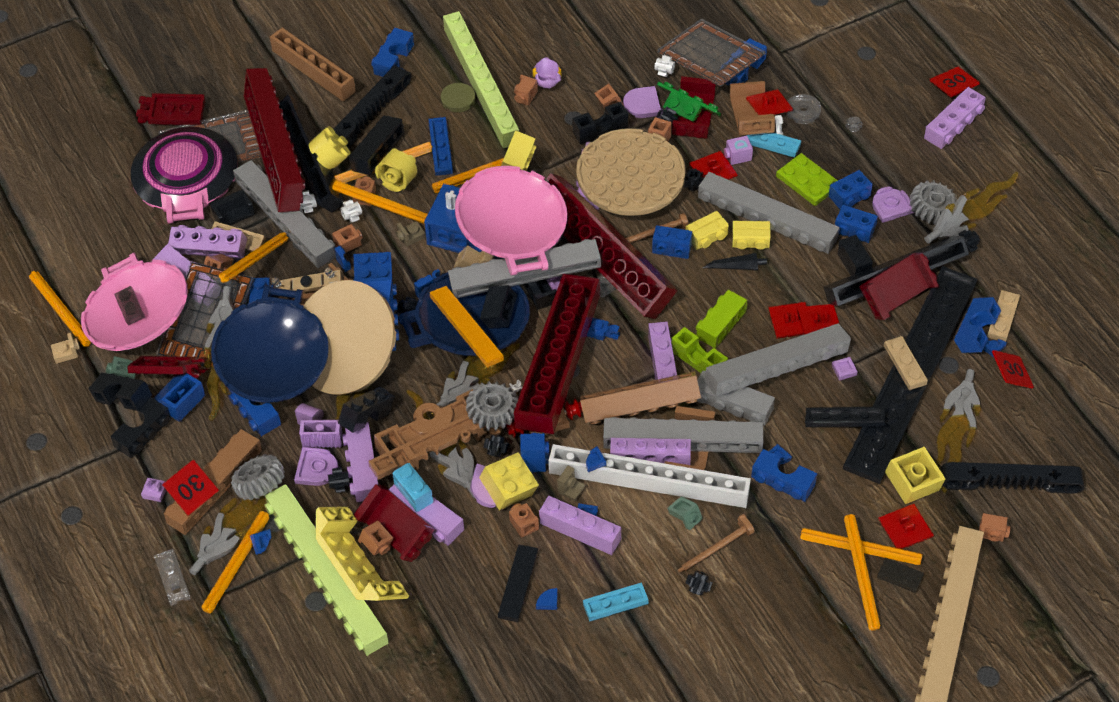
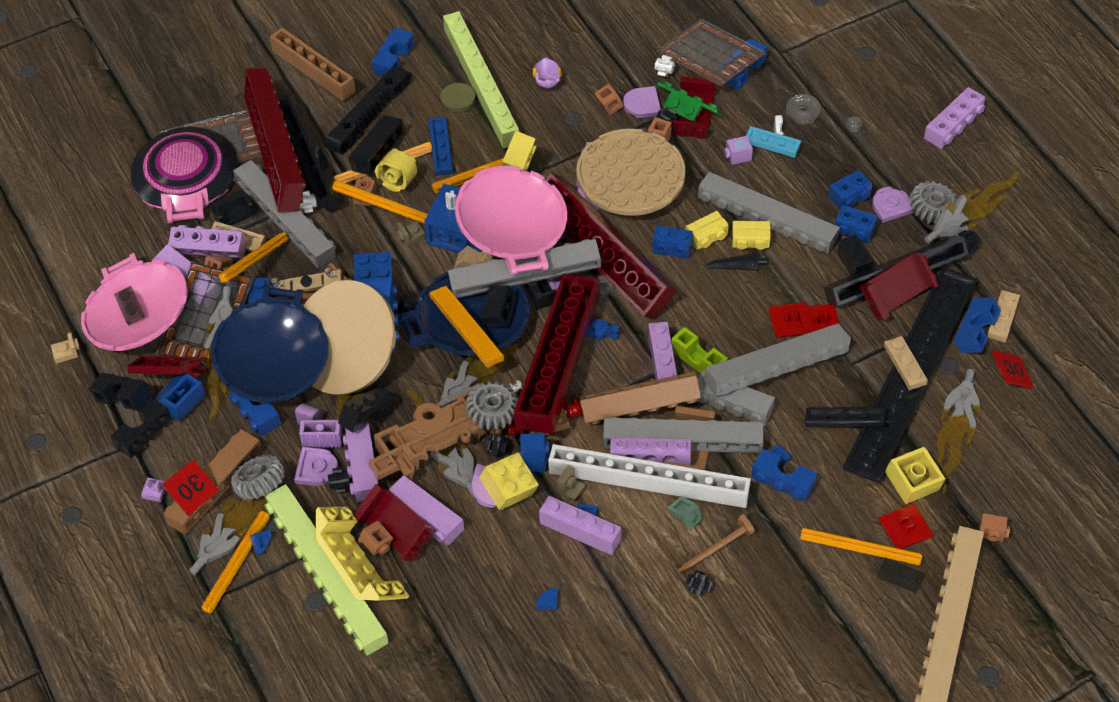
(59, 307): light orange axle -> none
(119, 367): sand green bracket -> none
(171, 109): dark red tile -> none
(171, 576): clear plate -> none
(329, 148): light yellow brick -> none
(339, 251): blue tile -> none
(348, 238): nougat brick -> none
(351, 210): white gear -> none
(412, 487): medium azure brick -> none
(425, 282): blue plate -> none
(518, 583): black tile -> none
(523, 519): nougat brick -> none
(525, 90): nougat brick -> none
(595, 460): blue tile -> none
(613, 119): black arch -> none
(615, 601): medium azure plate -> none
(681, 221): medium nougat piece -> none
(693, 179): black gear -> none
(716, 164): red piece -> none
(721, 318): lime brick -> none
(746, 118): medium nougat panel -> none
(769, 103): red piece -> none
(806, 179): lime plate -> none
(844, 368): lavender tile -> none
(862, 572): light orange axle -> none
(954, 81): red piece -> none
(960, 476): black gear -> none
(997, 345): blue tile -> none

